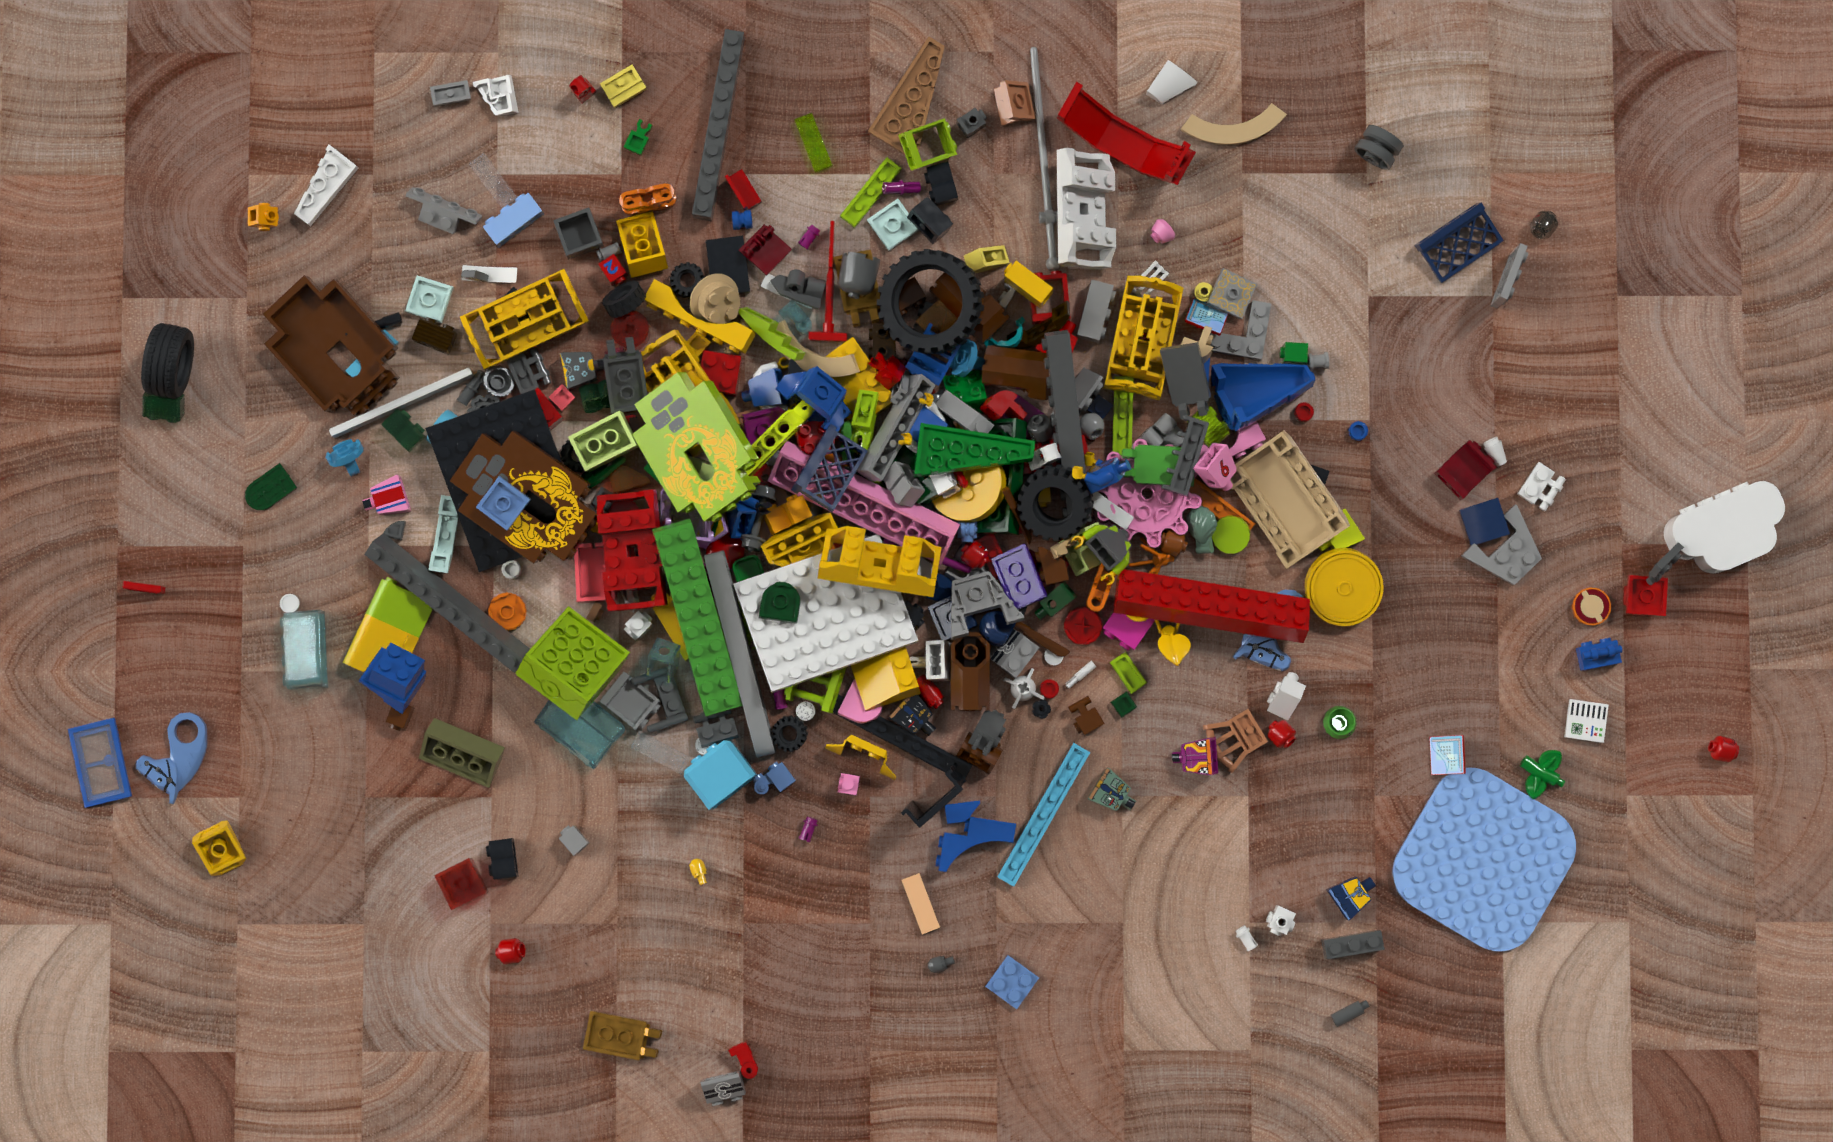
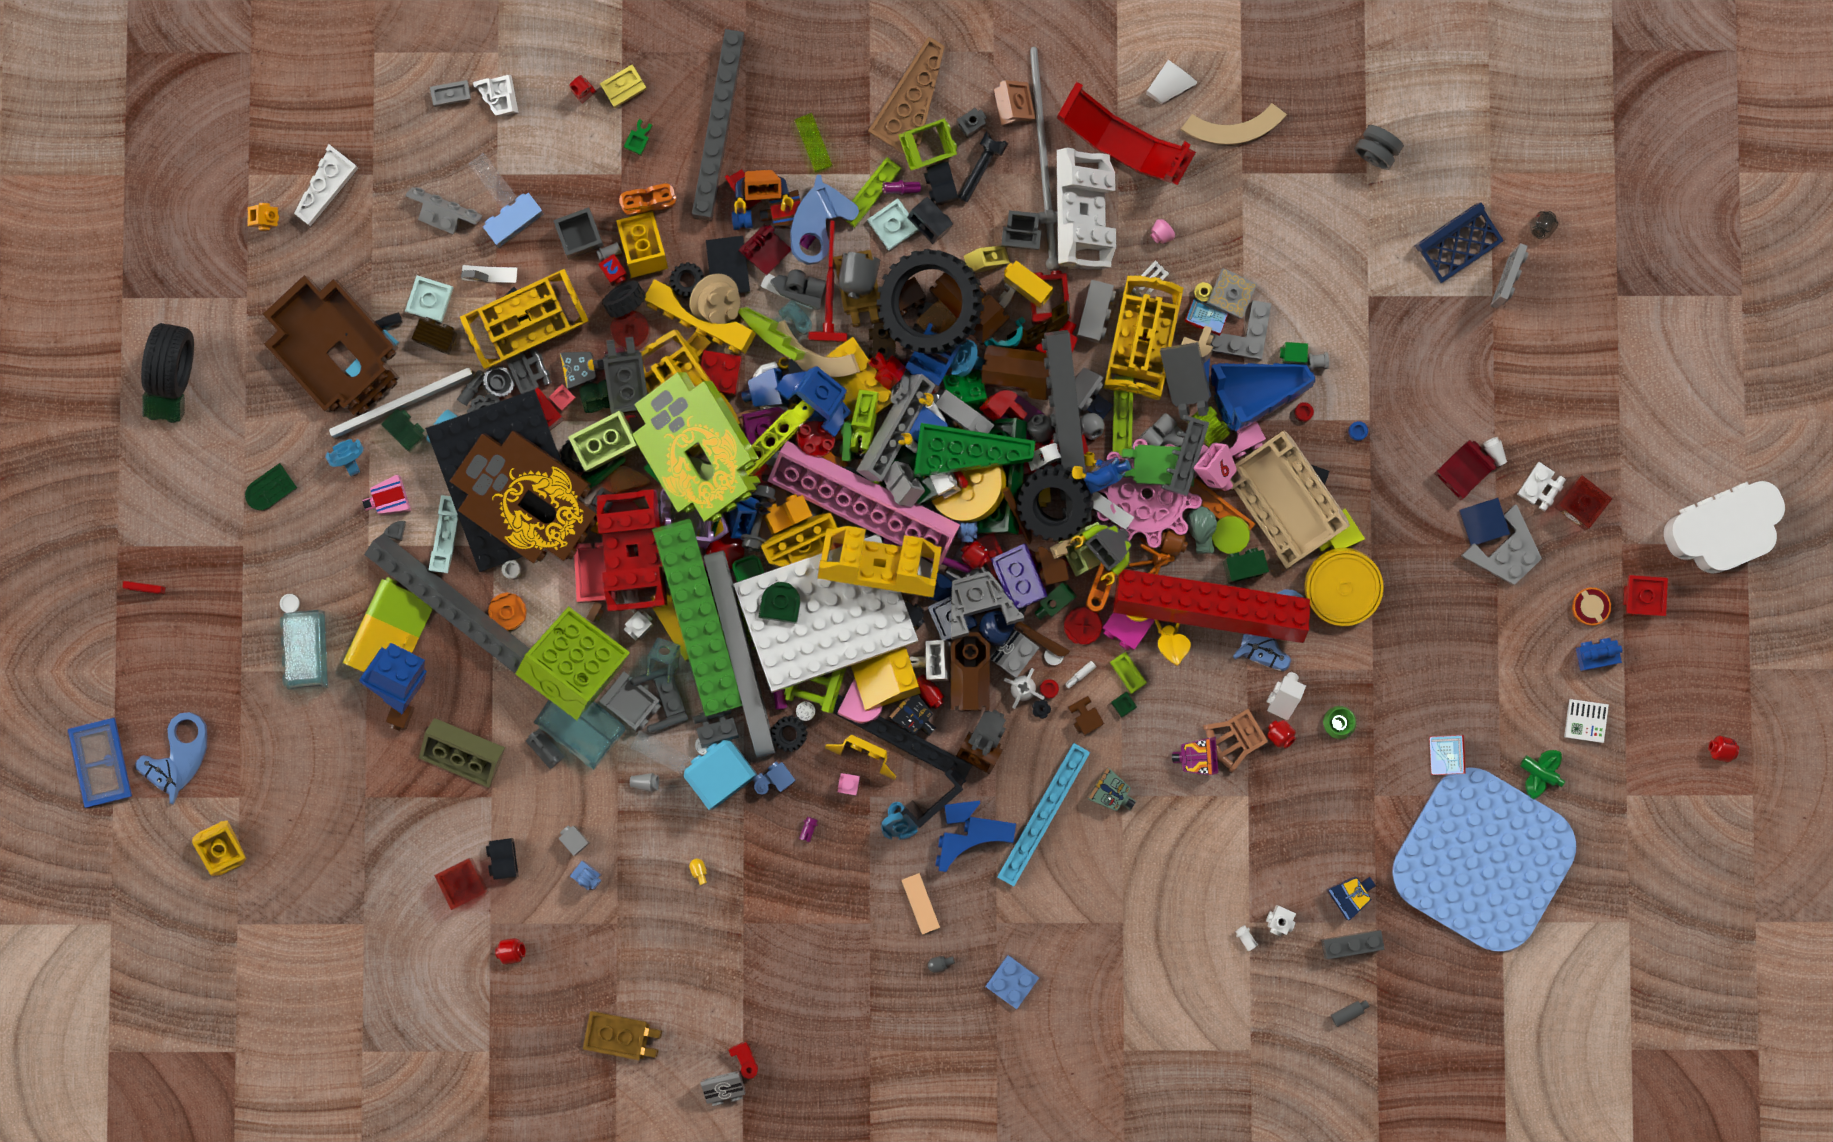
(503, 503): medium blue plate -> none
(544, 748): none -> dark grey hinge
(586, 876): none -> medium blue brick
(646, 782): none -> light grey cone
(761, 185): none -> orange torso
(780, 218): none -> torso
(810, 218): none -> medium blue animal
(817, 457): dark blue fence -> none
(897, 824): none -> dark azure tile
(991, 148): none -> black piece
(1021, 231): none -> dark grey plate
(1245, 566): none -> dark green brick
(1583, 503): none -> clear red brick
(1664, 564): dark grey plate -> none

